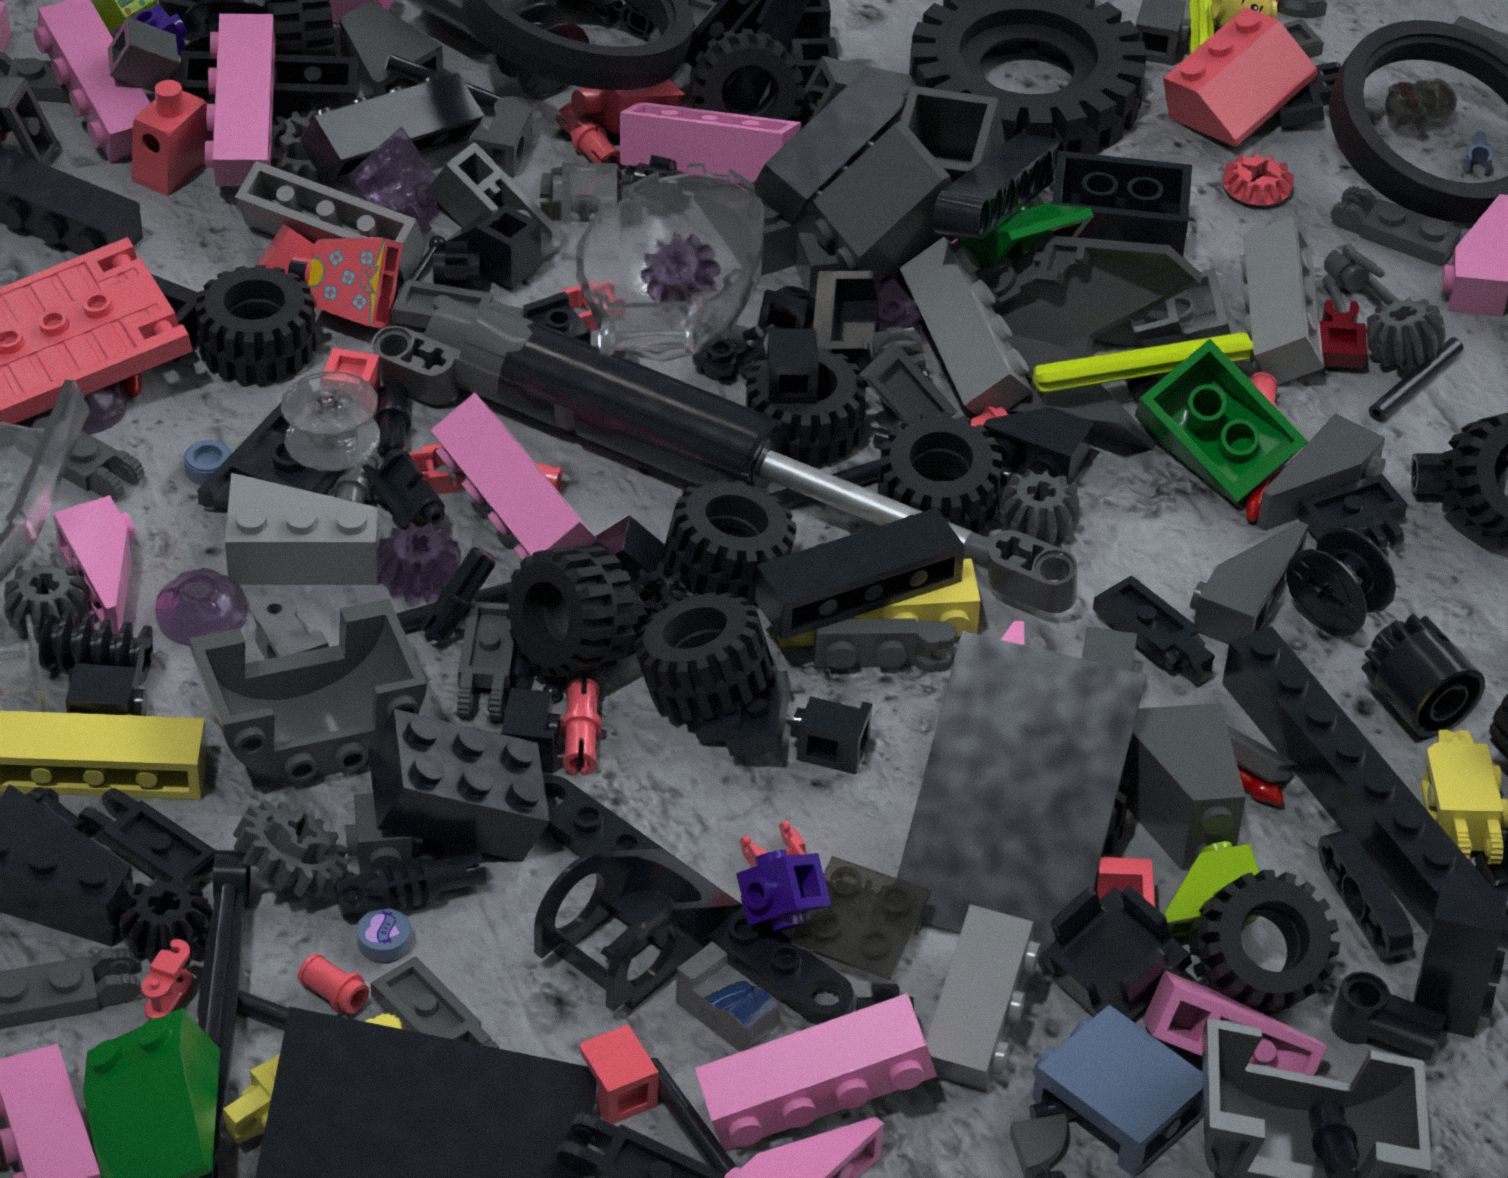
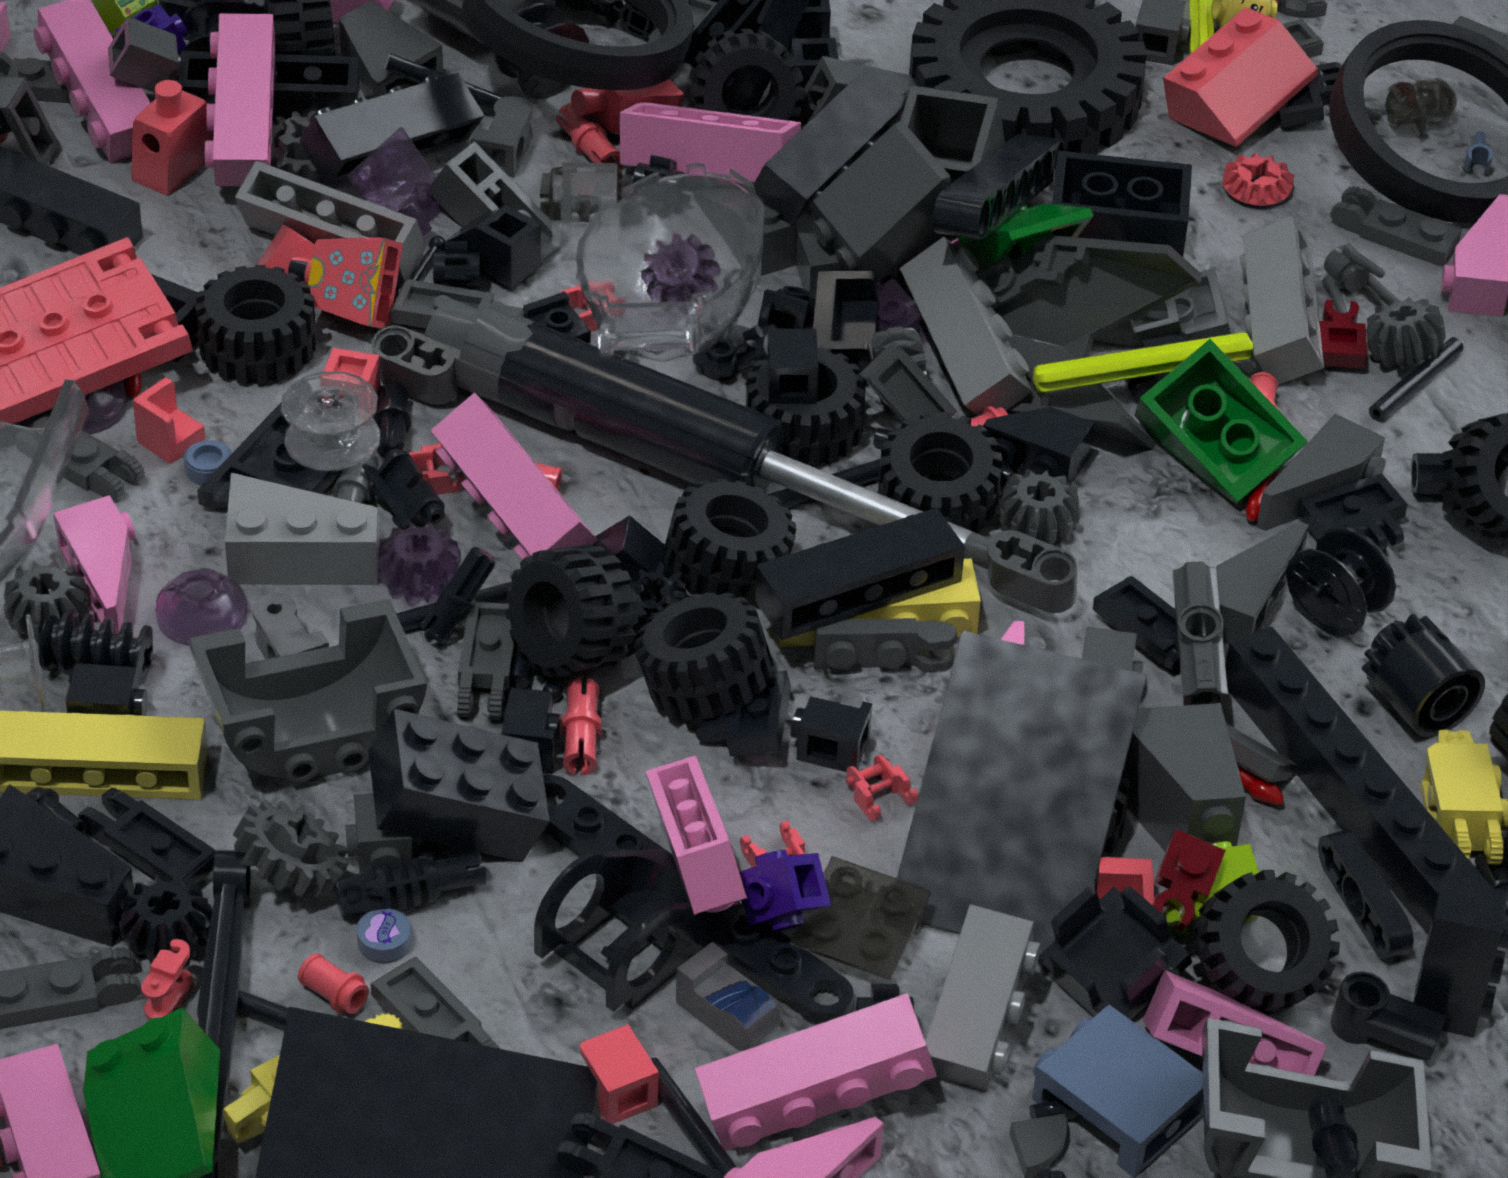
(162, 425): none -> coral panel
(696, 835): none -> bright pink brick
(892, 777): none -> coral piece
(1188, 873): none -> dark red plate
(1199, 614): none -> dark grey piece

